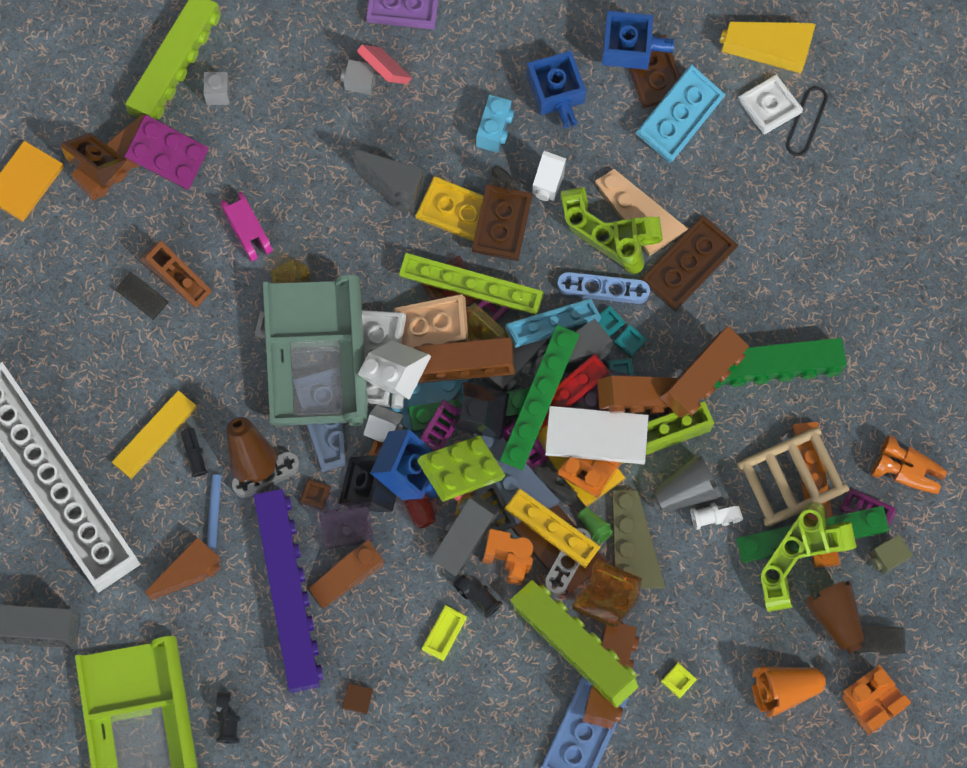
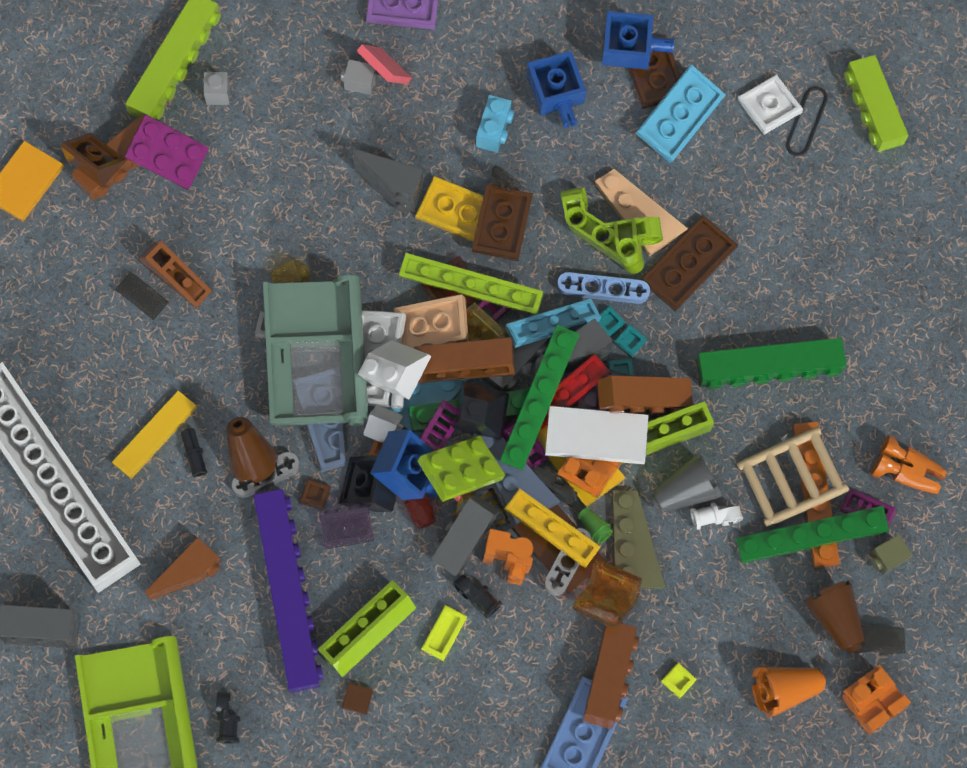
(214, 511): medium blue bar -> none
(246, 226): dark pink piece -> none
(347, 574): dark orange slope -> none
(367, 628): none -> lime brick
(549, 176): white slope -> none
(575, 643): lime brick -> none
(704, 372): dark orange brick -> none
(770, 43): yellow slope -> none
(813, 538): lime connector -> none
(876, 103): none -> lime brick

